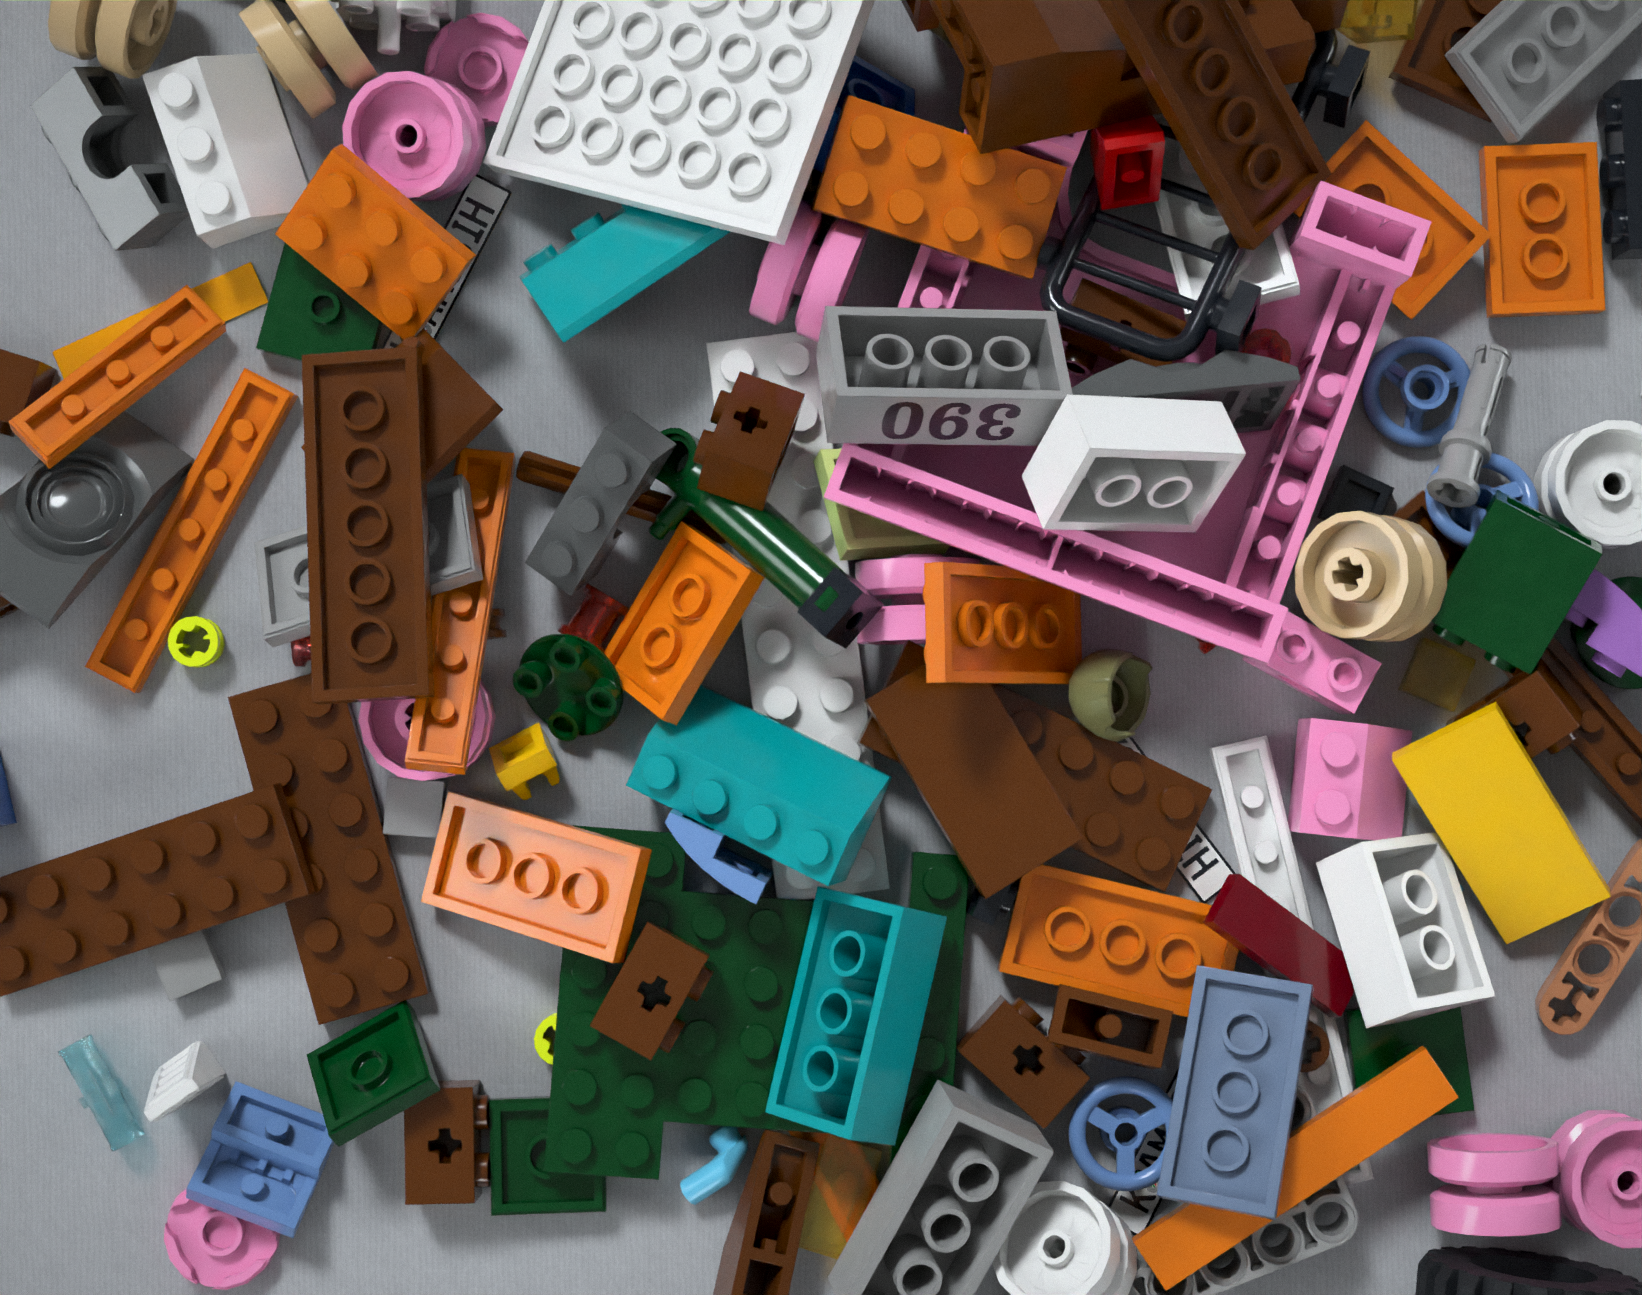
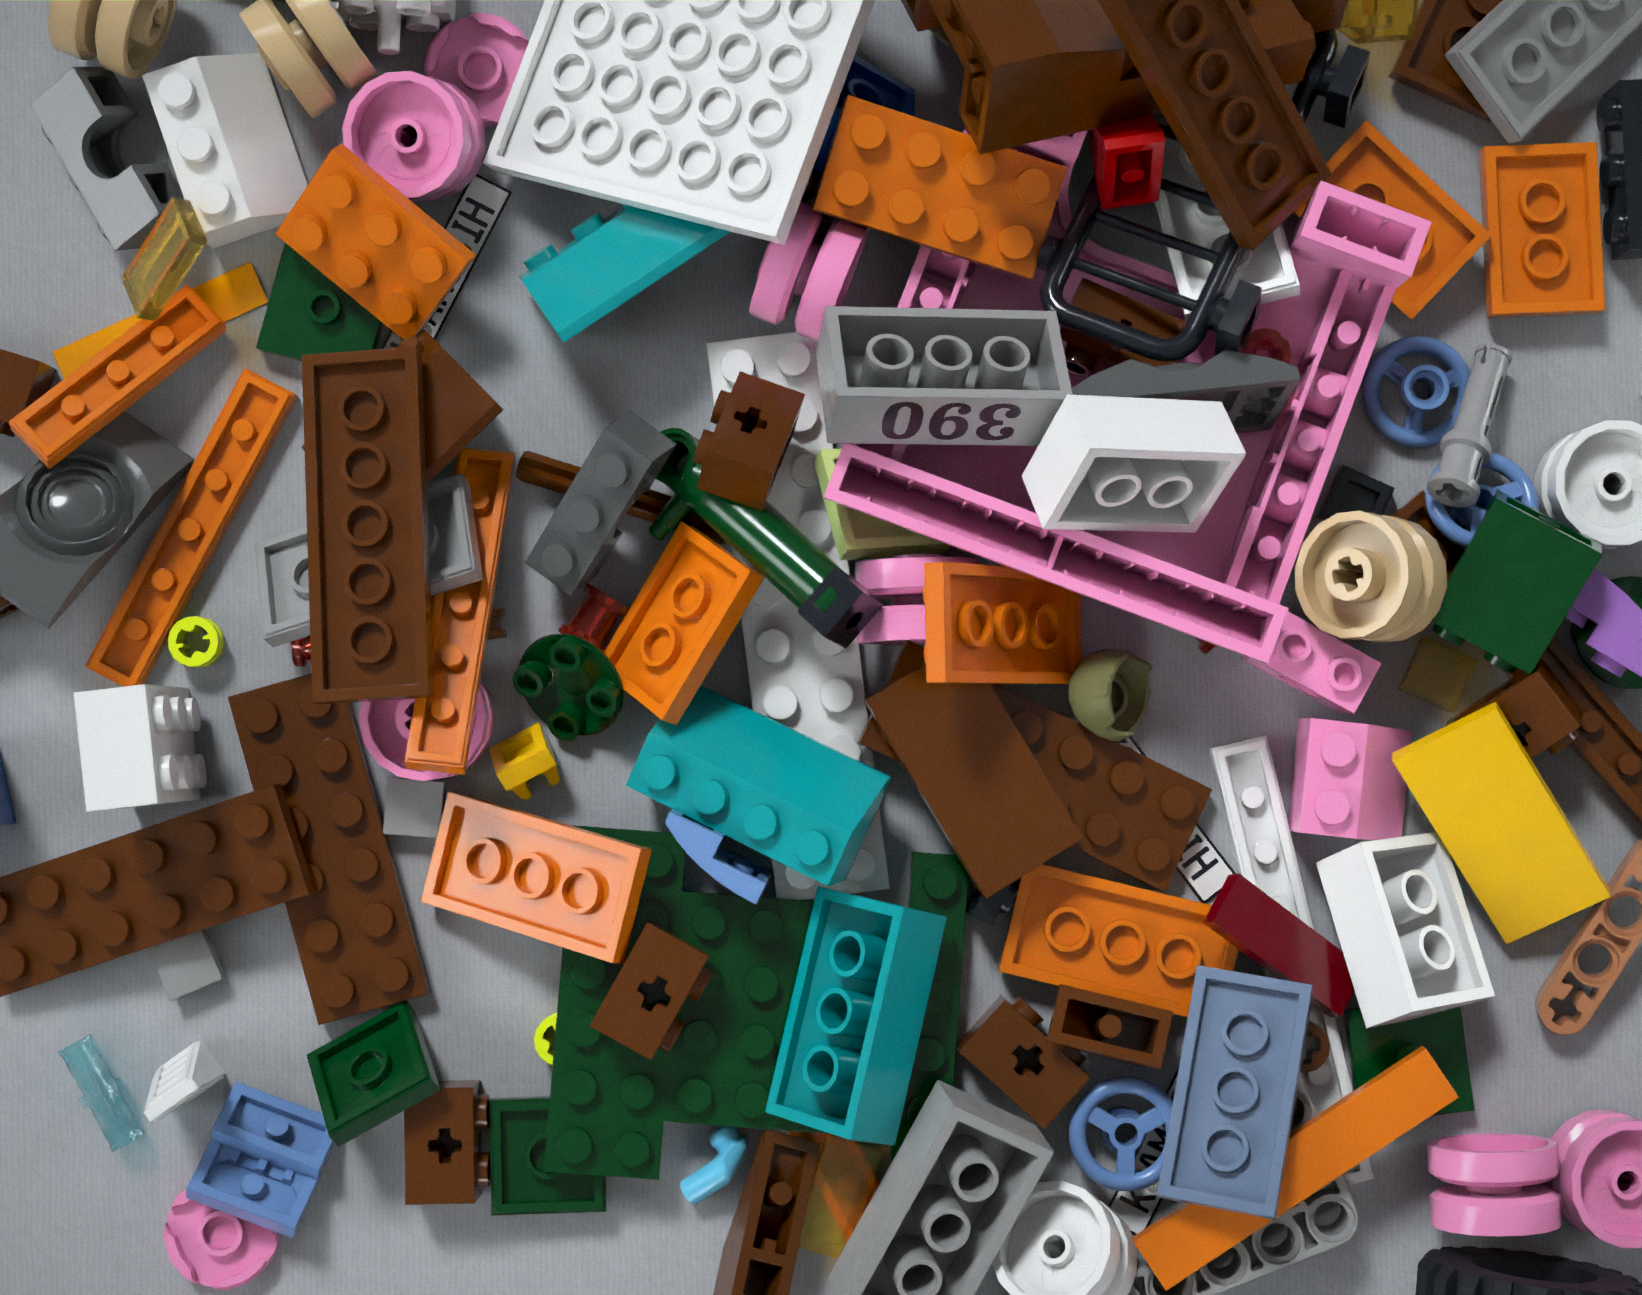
(138, 746): none -> white brick
(164, 259): none -> clear yellow tile

